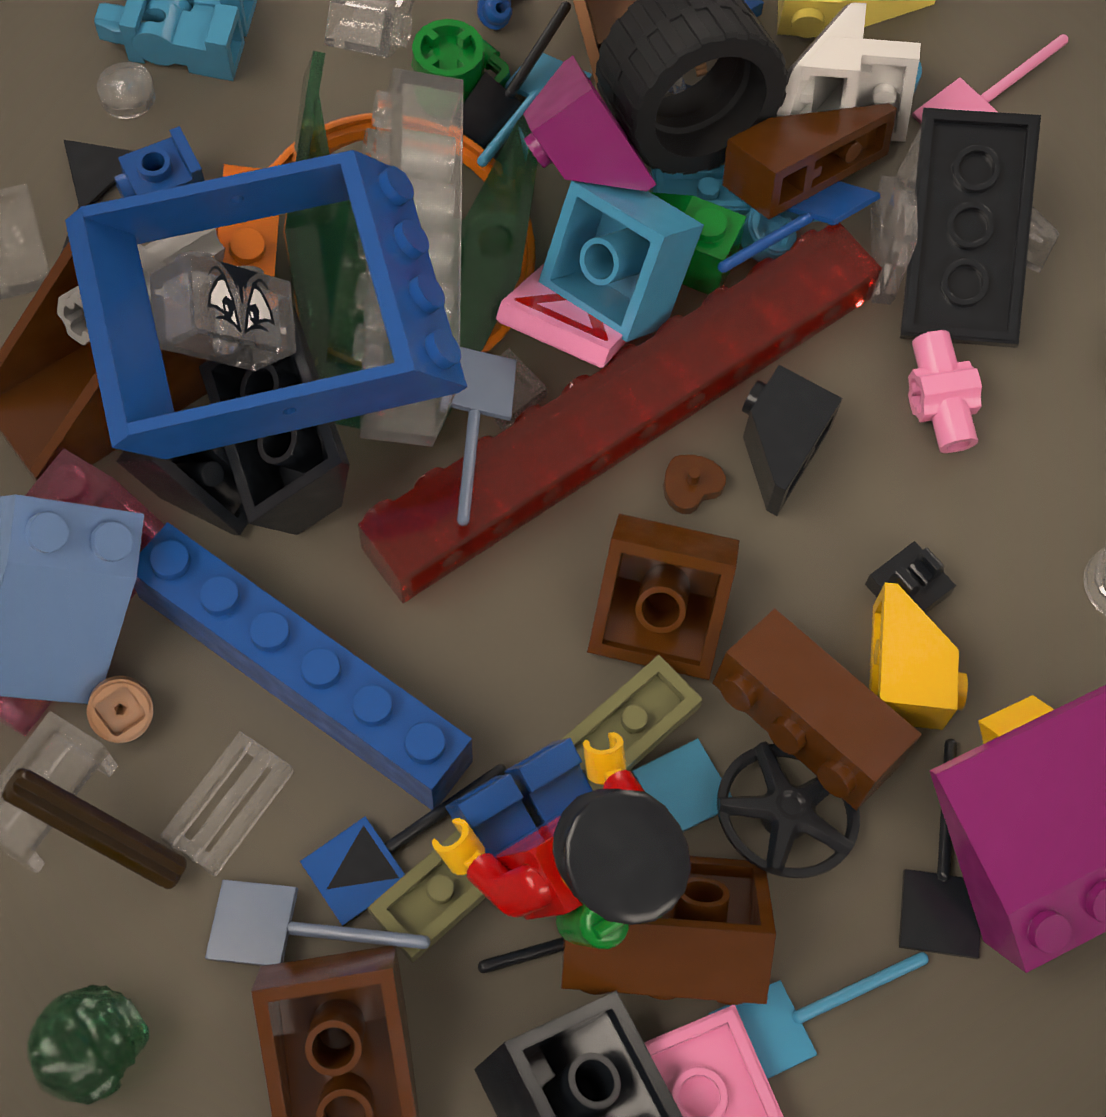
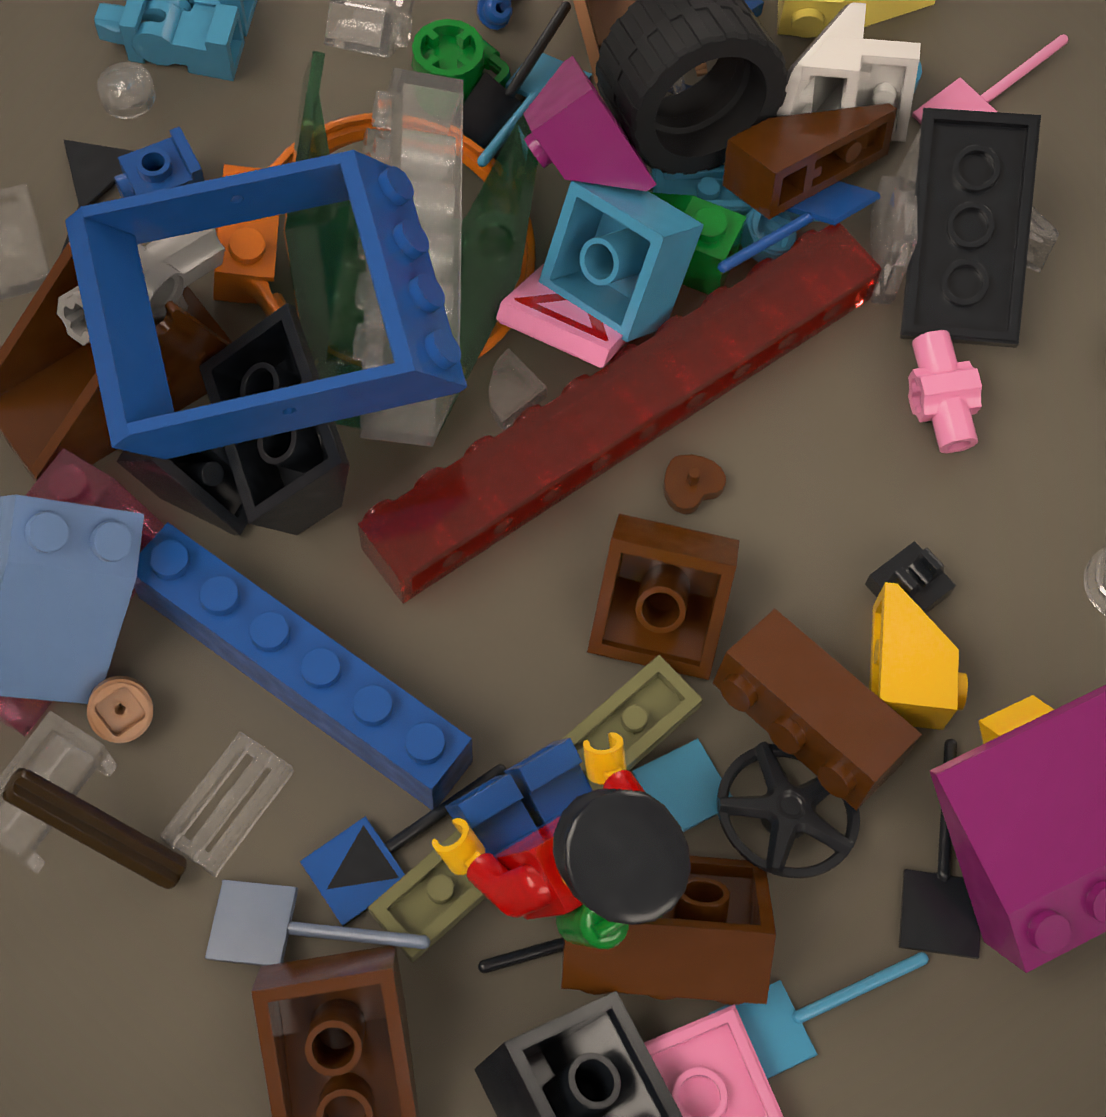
(85, 1044): clear green hair -> none
(222, 311): clear brick -> none
(488, 393): sand blue piece -> none
(785, 431): black slope -> none

